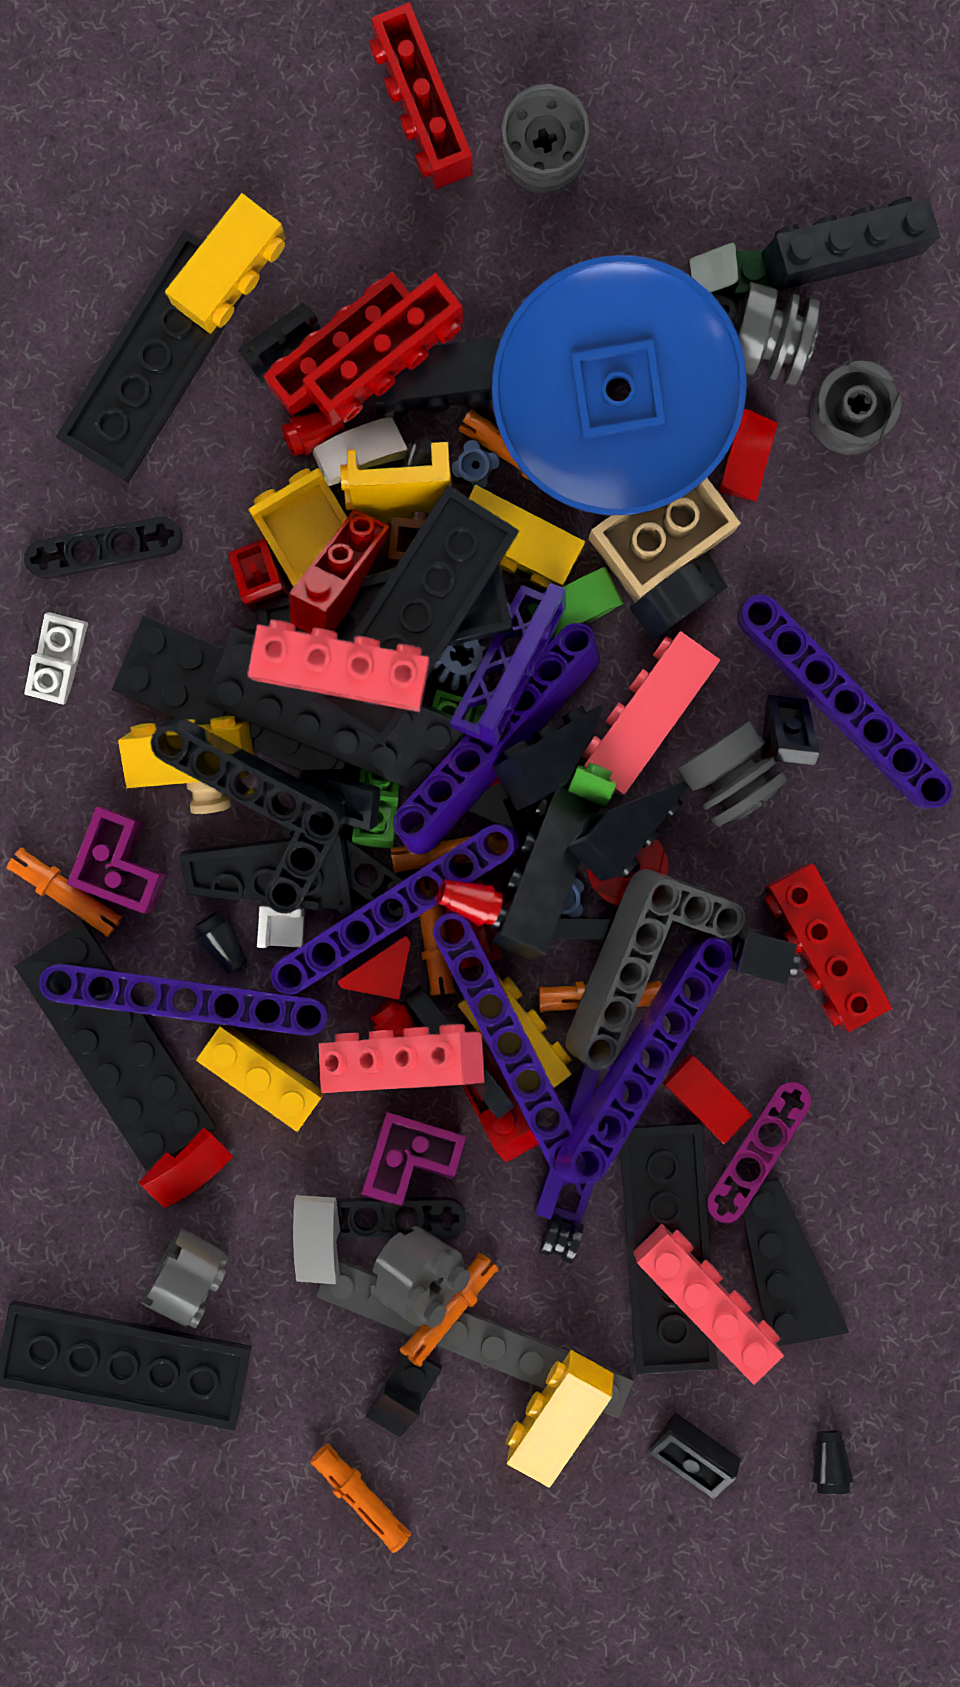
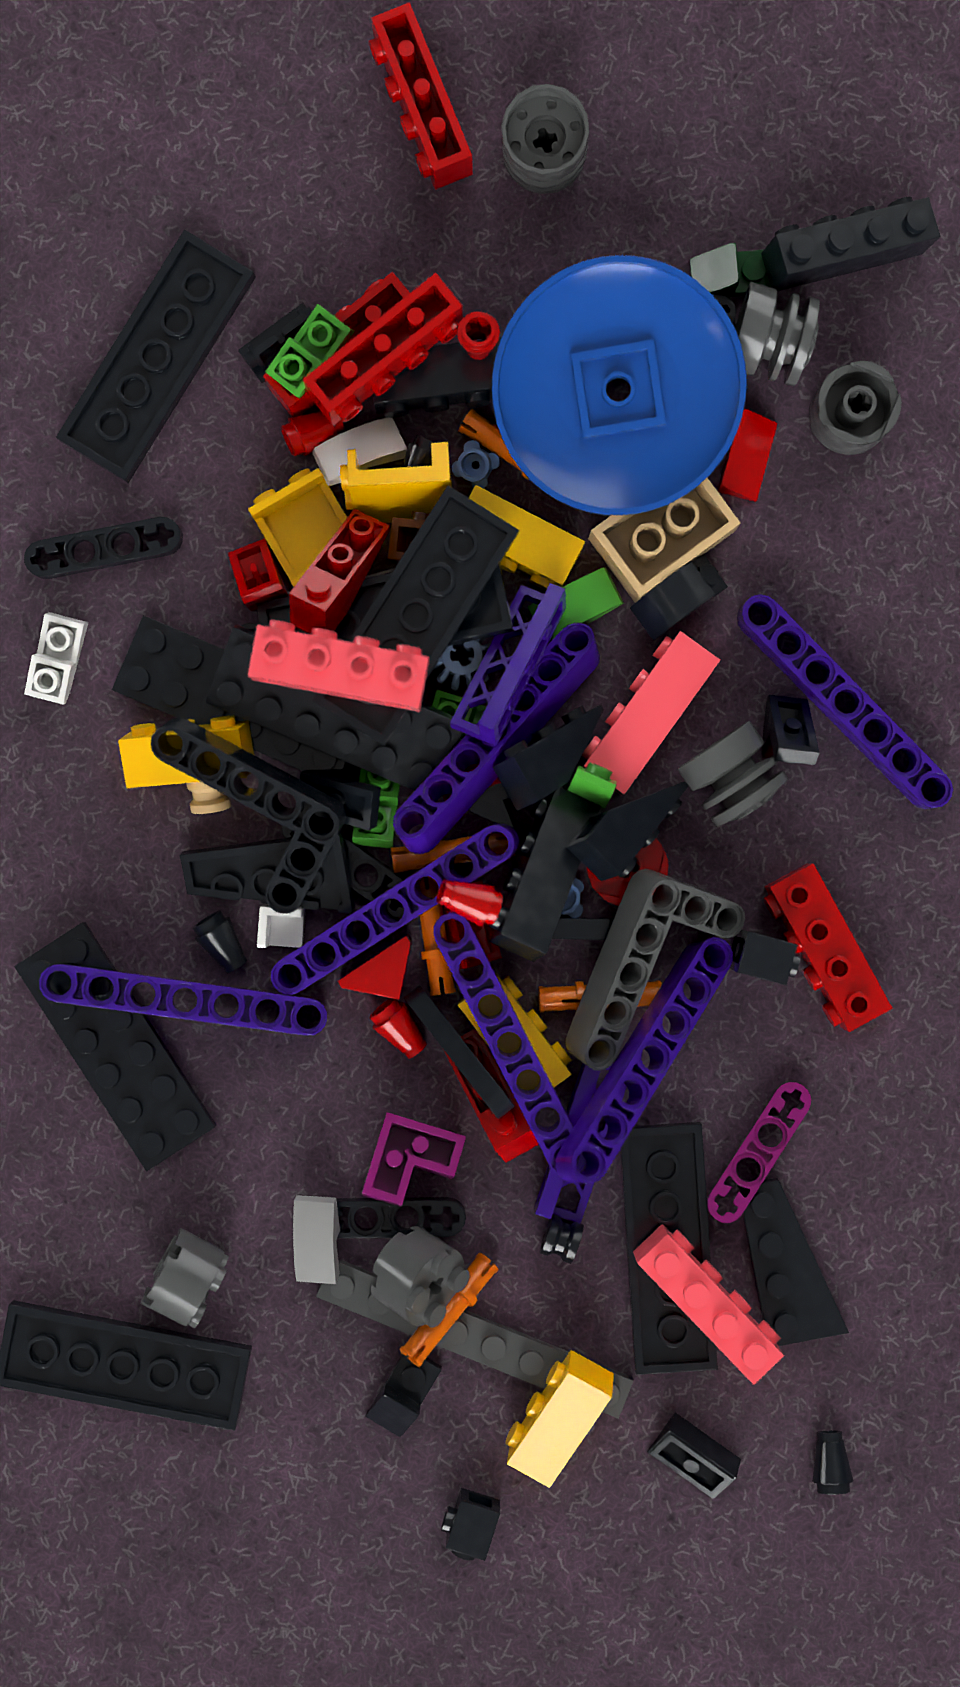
(50, 882): orange pin -> none
(106, 867): magenta brick -> none
(178, 1177): red slope -> none
(227, 264): yellow brick -> none
(260, 1076): yellow brick -> none
(314, 344): none -> bright green slope
(350, 1486): orange pin -> none
(401, 1062): coral brick -> none
(471, 1525): none -> black brick
(478, 326): none -> red cone
(707, 1098): red slope -> none

